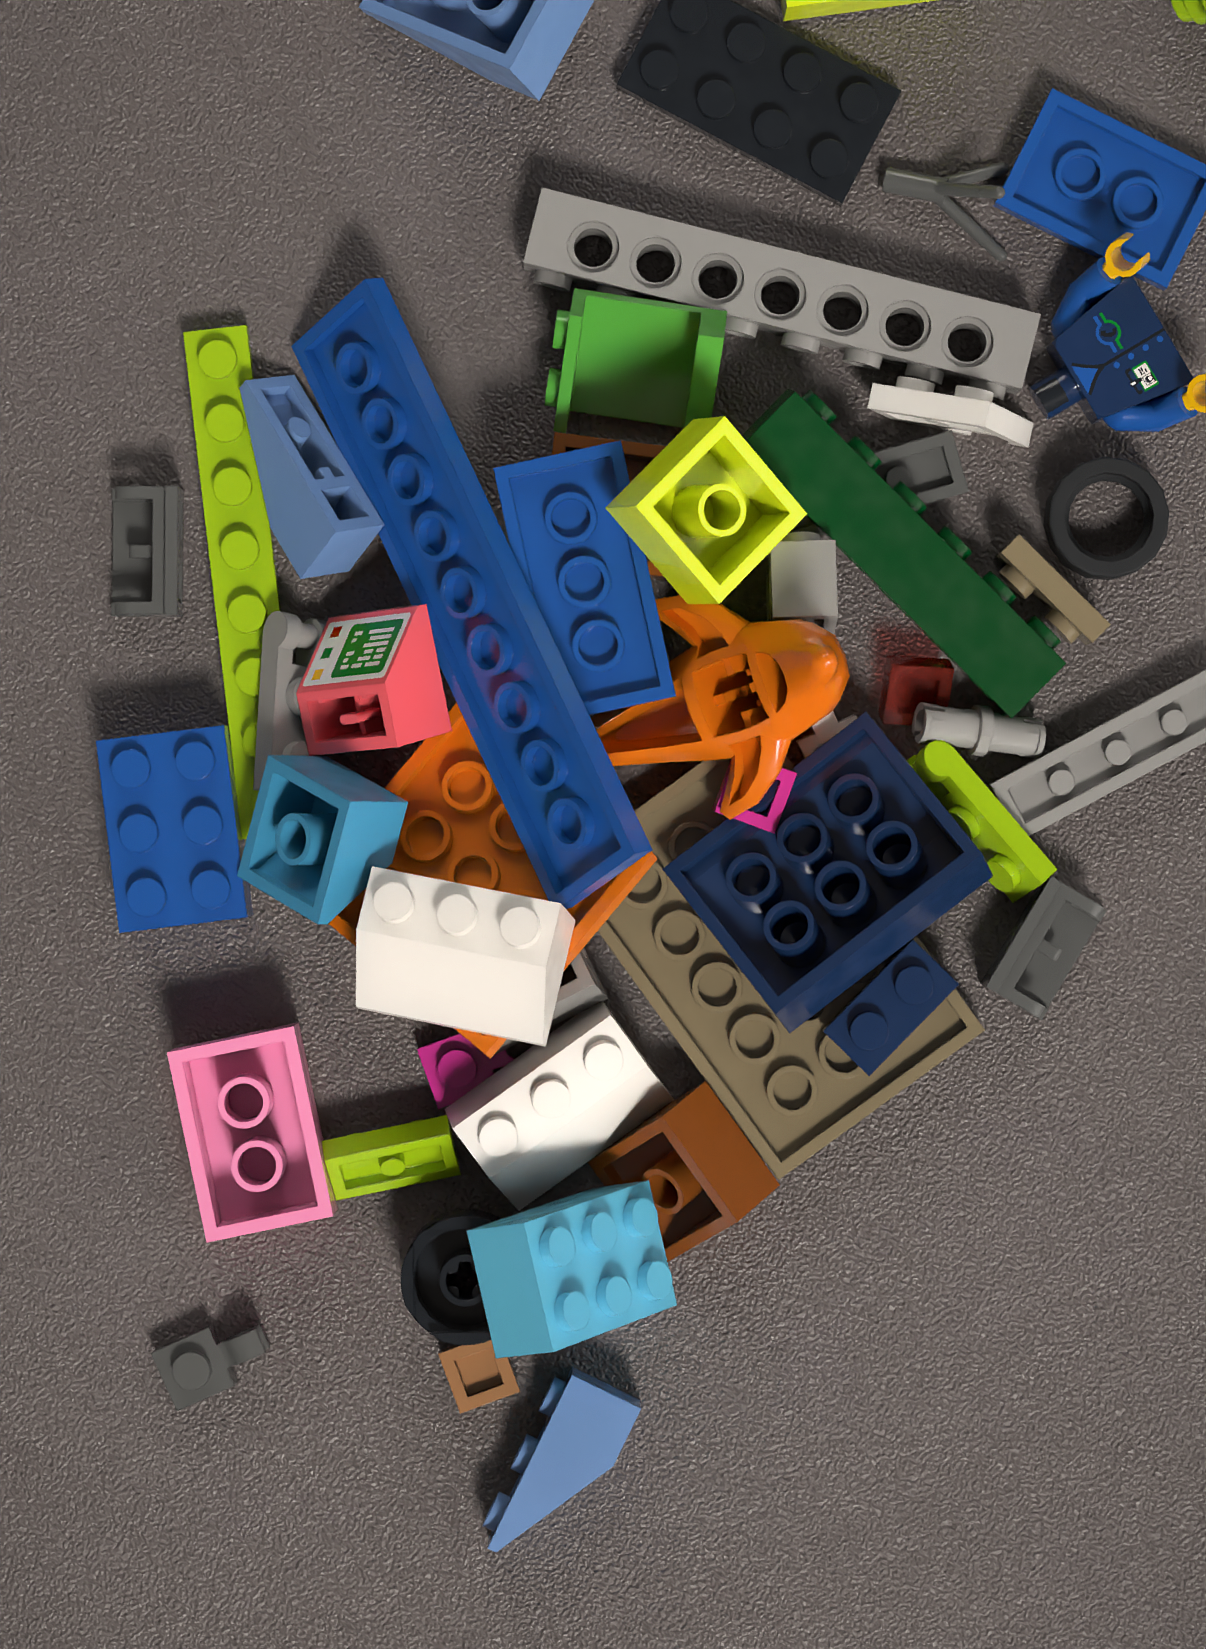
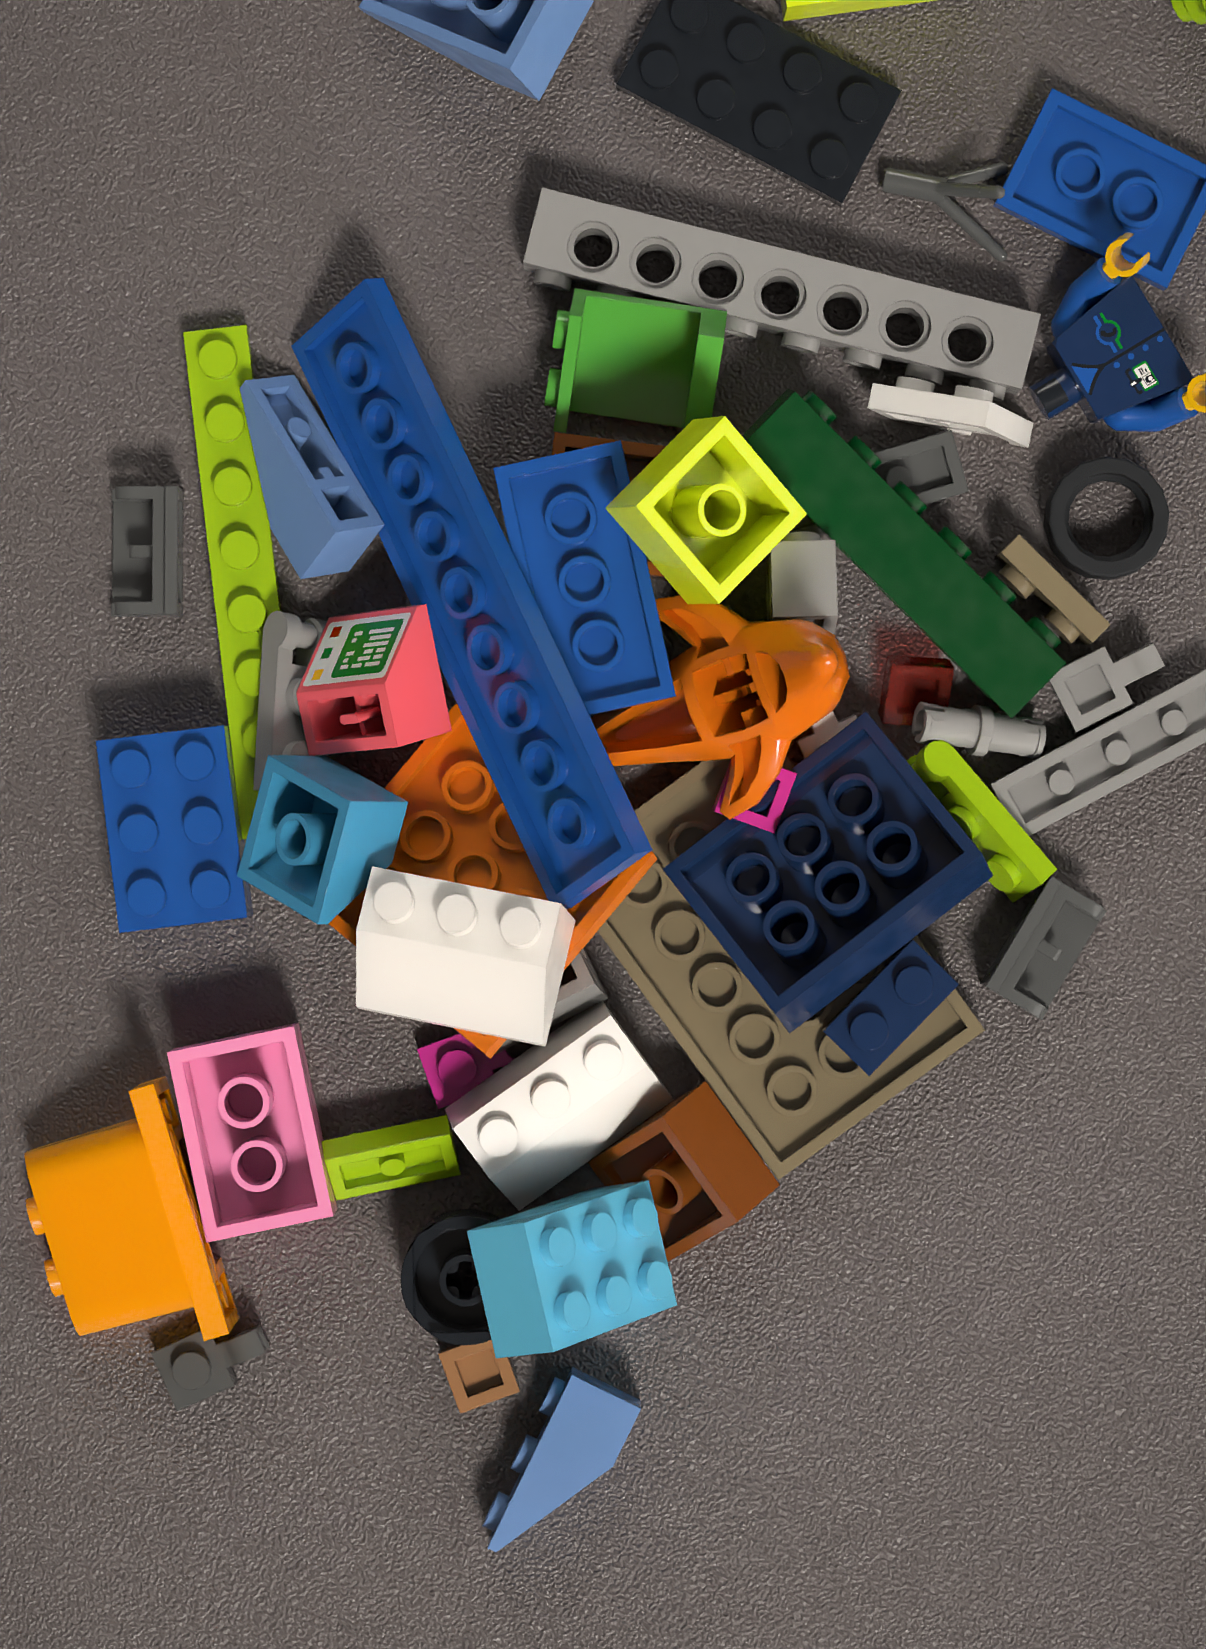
(127, 1223): none -> light orange windscreen
(1096, 686): none -> light grey plate

